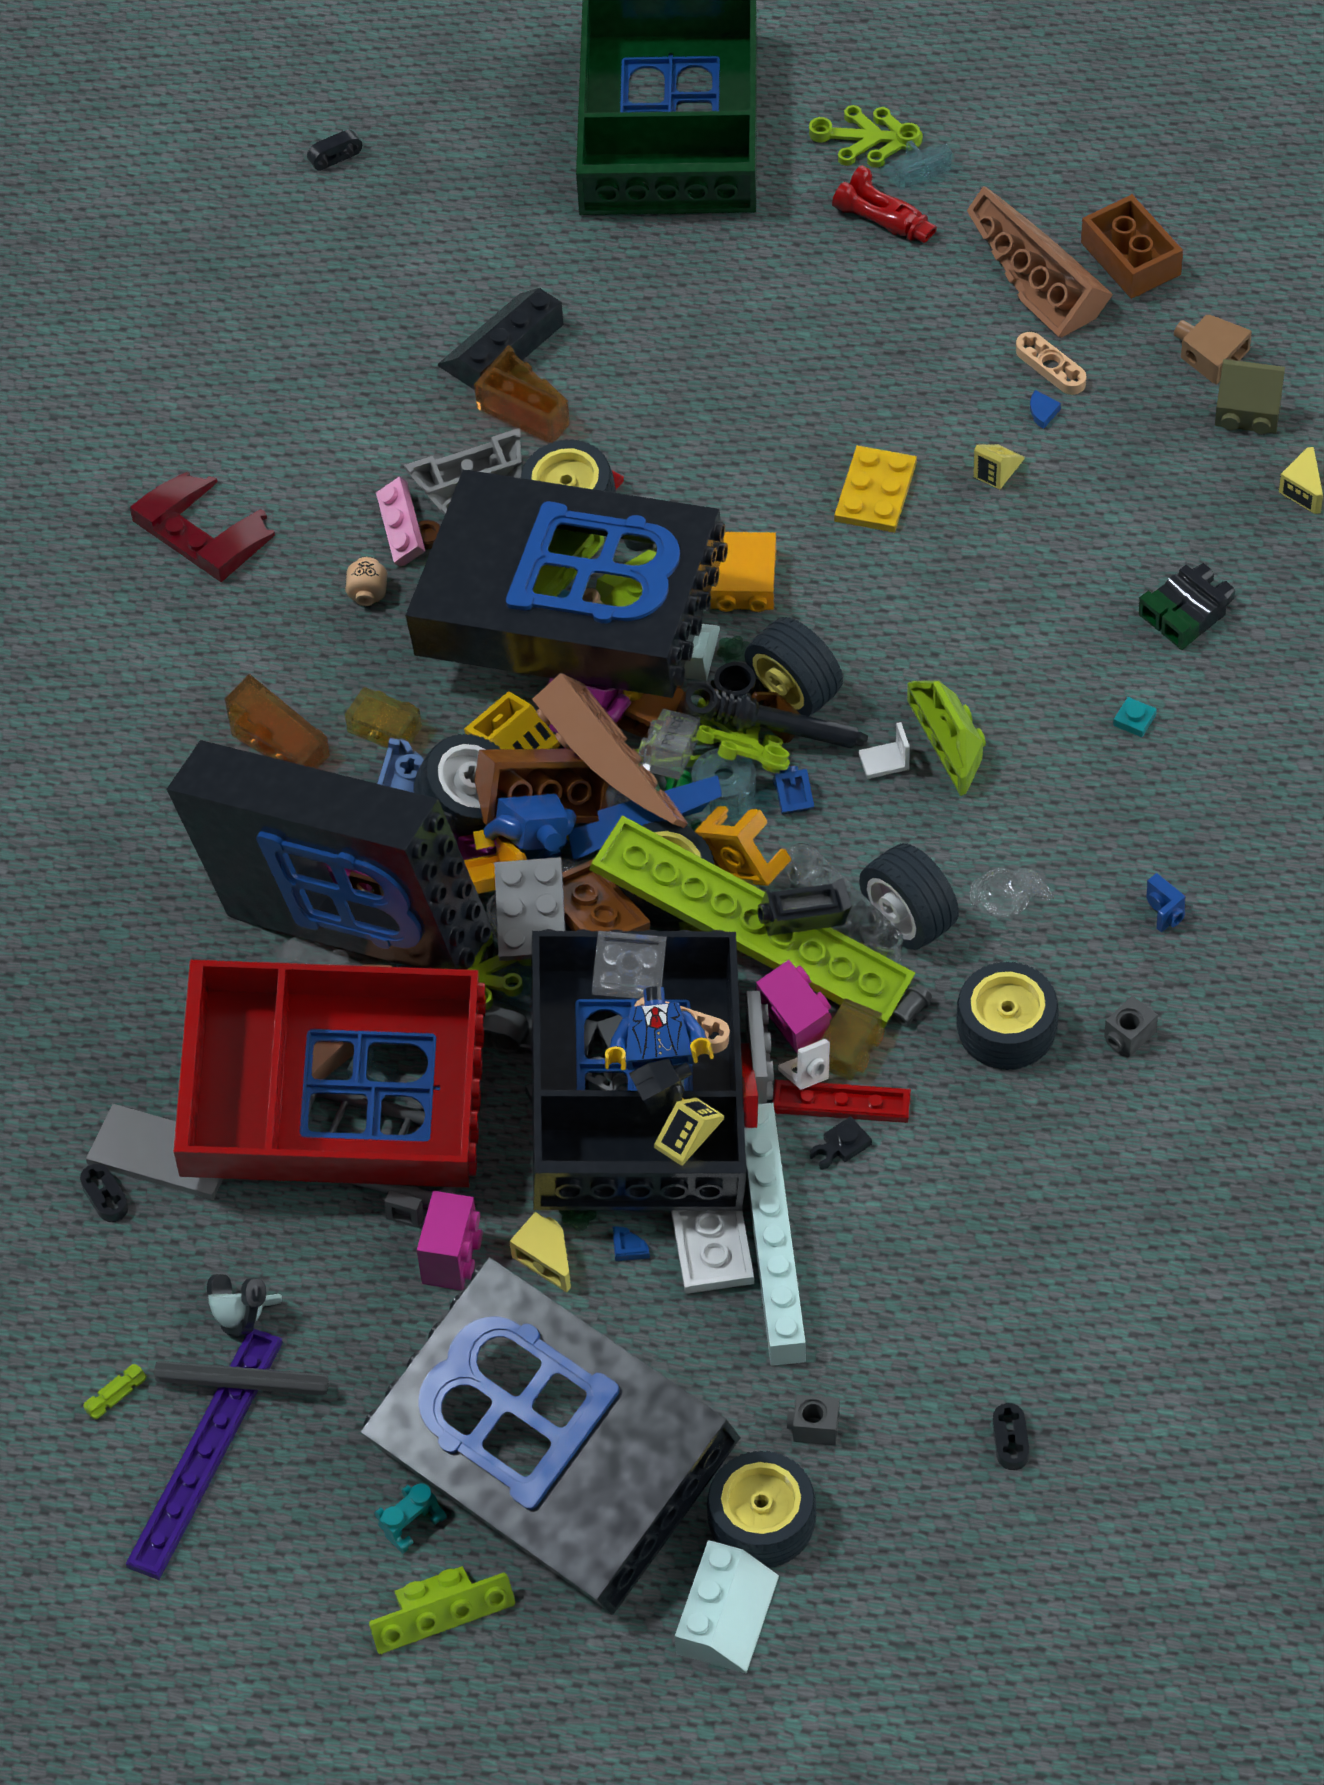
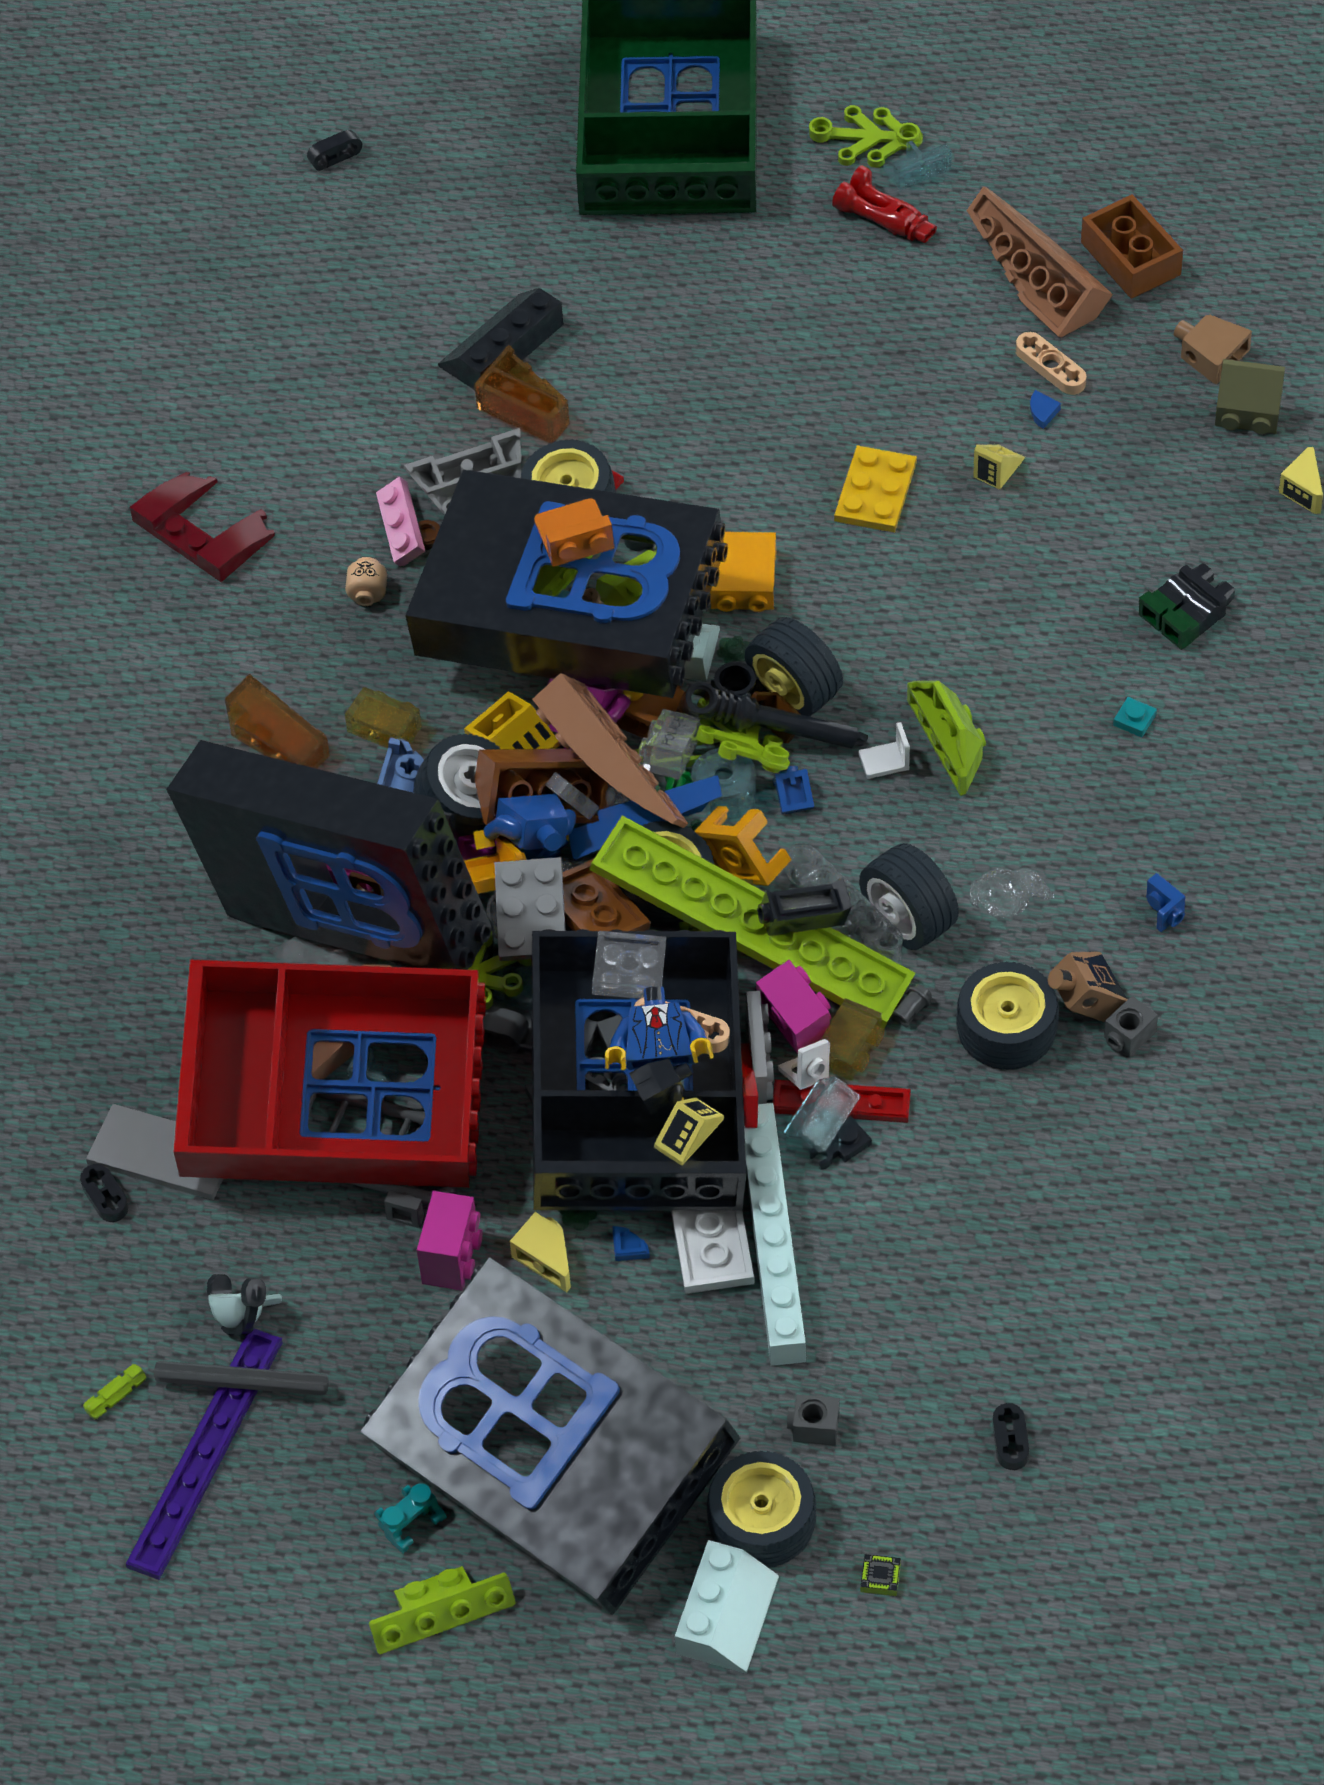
(572, 796): none -> clear beam
(574, 531): none -> orange bracket
(823, 1113): none -> clear light blue panel
(880, 1575): none -> tile
(1087, 985): none -> medium nougat torso

